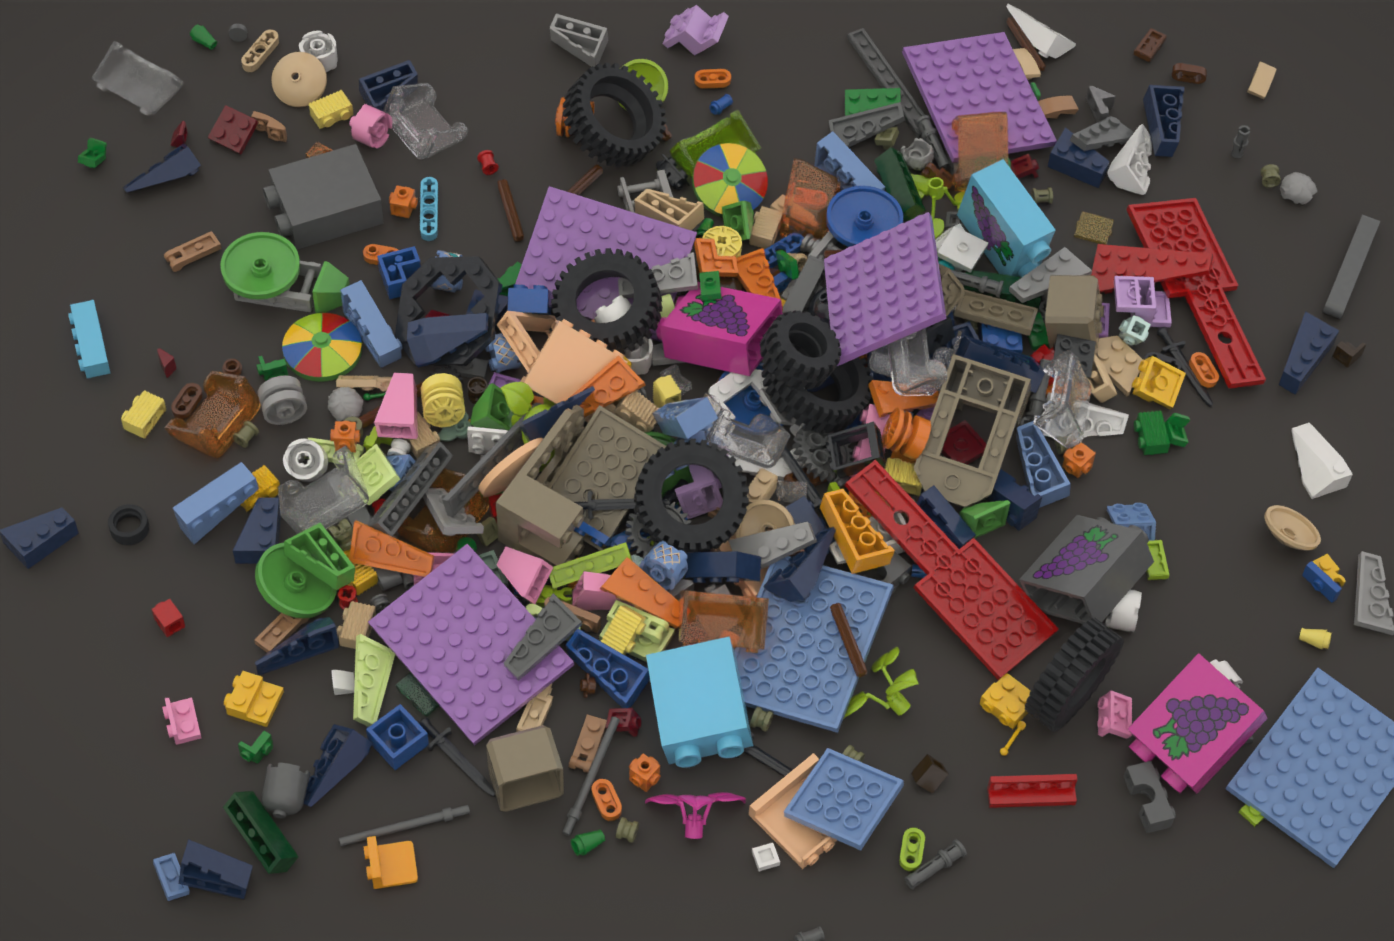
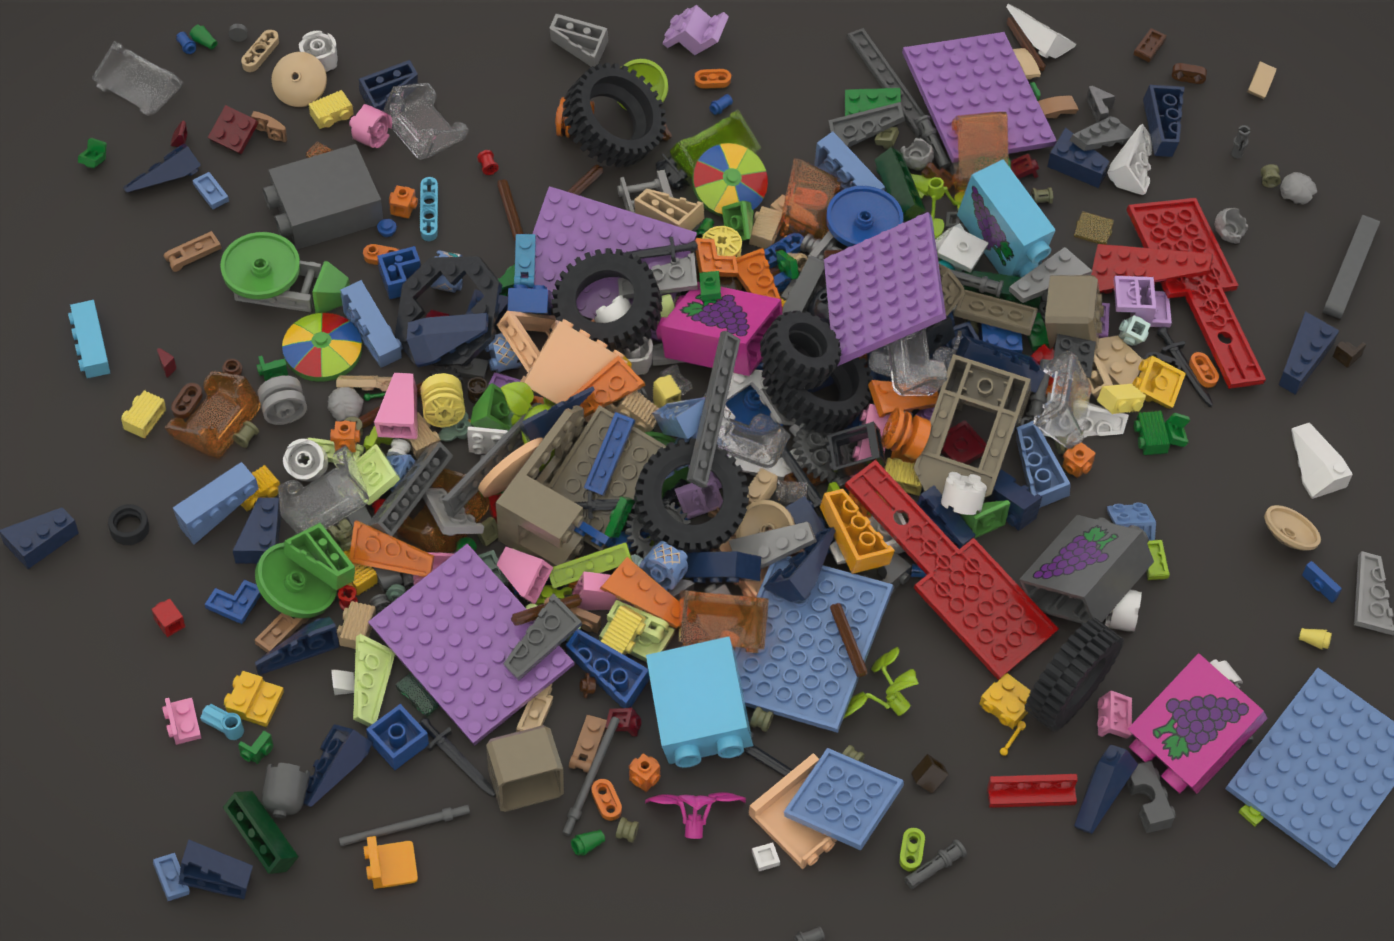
(187, 45): none -> blue pin
(210, 190): none -> medium blue plate
(222, 721): none -> medium azure piece
(236, 606): none -> blue plate
(386, 227): none -> blue plate
(395, 592): none -> sand green plate
(525, 259): none -> dark azure plate
(532, 613): none -> reddish brown axle
(609, 454): none -> blue plate
(619, 517): none -> green plate
(665, 250): none -> black sword
(713, 409): none -> dark grey tile
(964, 493): none -> white brick
(1104, 786): none -> dark blue wedge
(1121, 398): none -> light yellow brick
(1230, 225): none -> light grey hair
(1328, 566): yellow plate -> none

